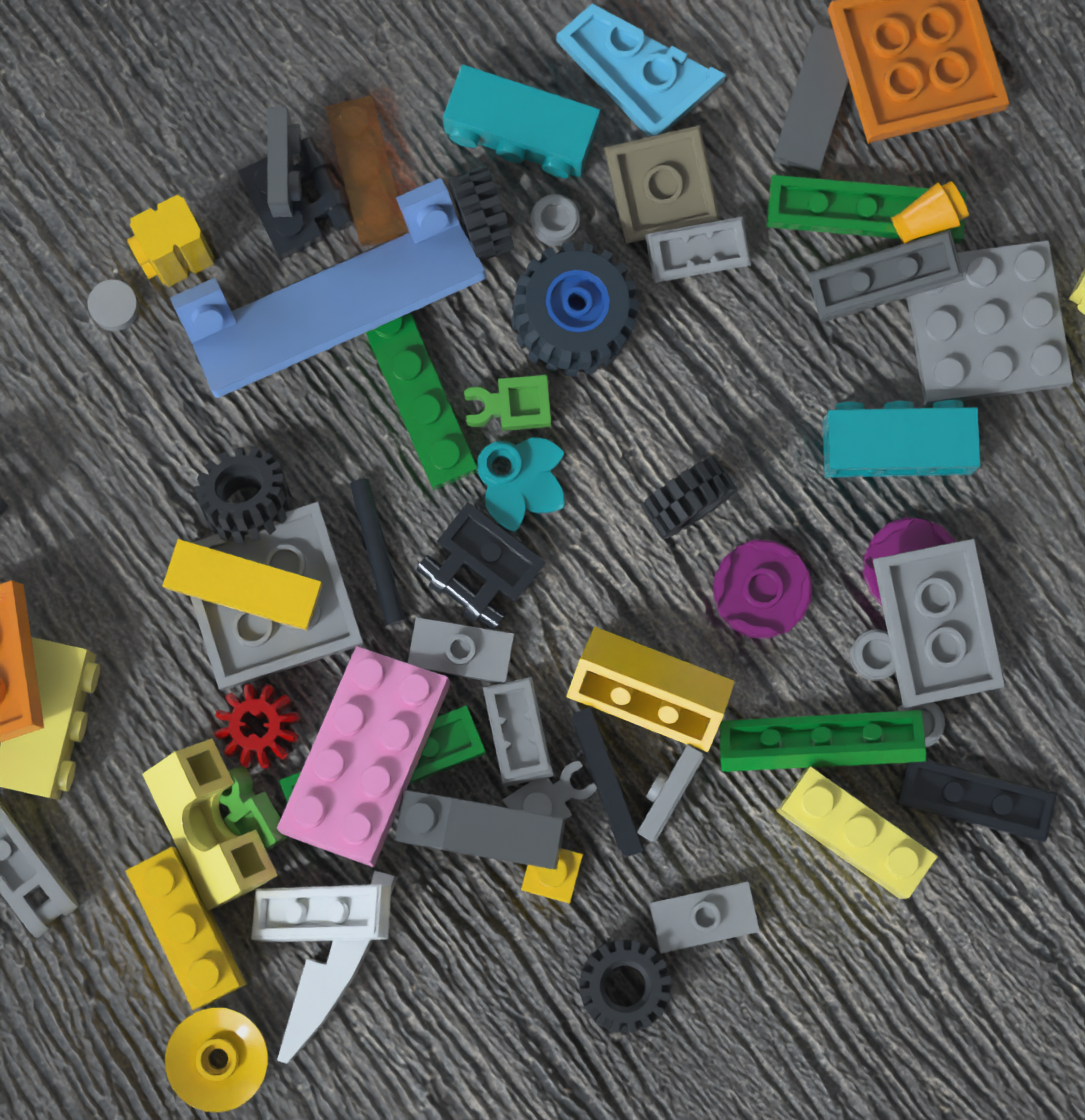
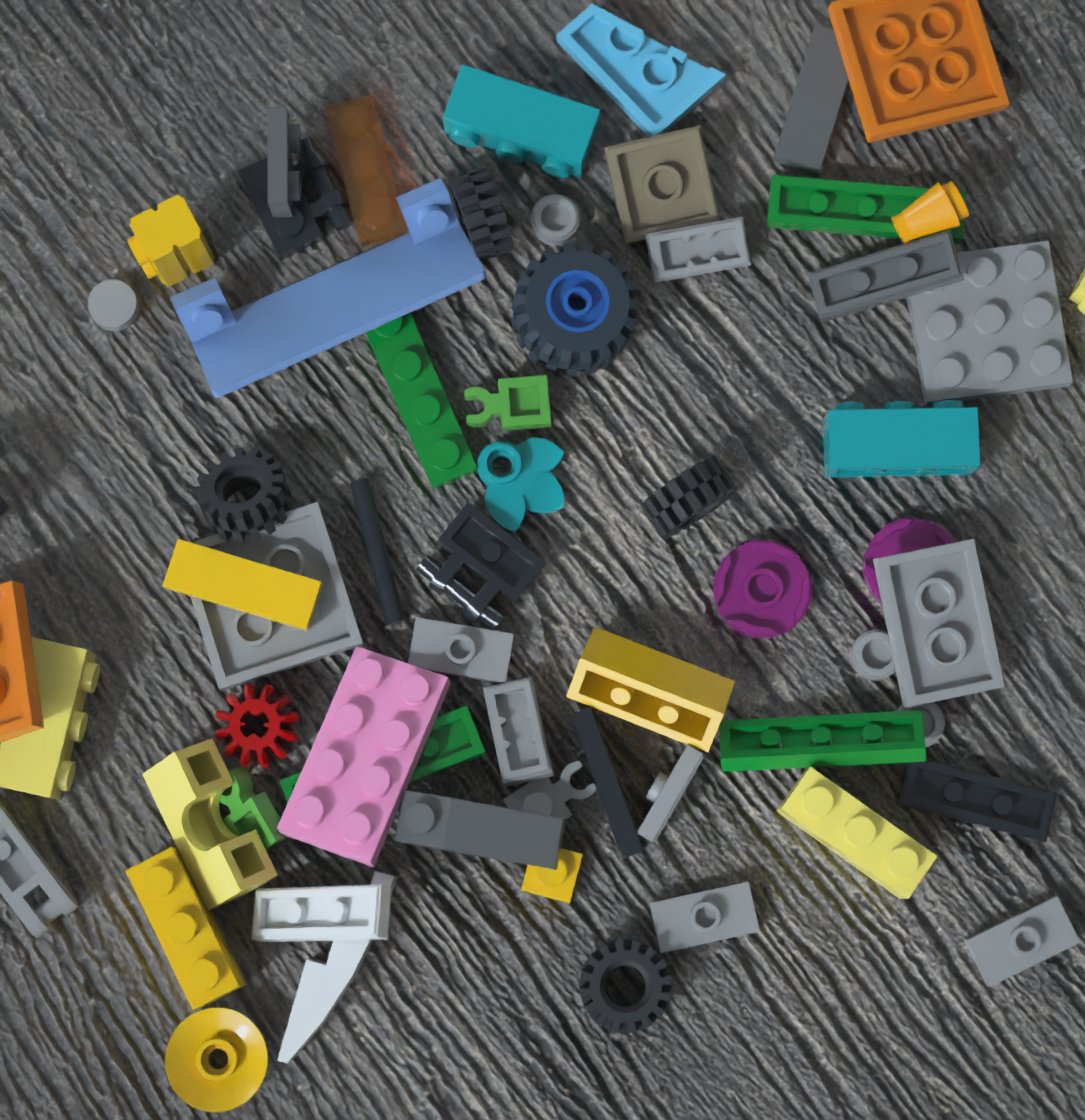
(1022, 941): none -> light grey plate

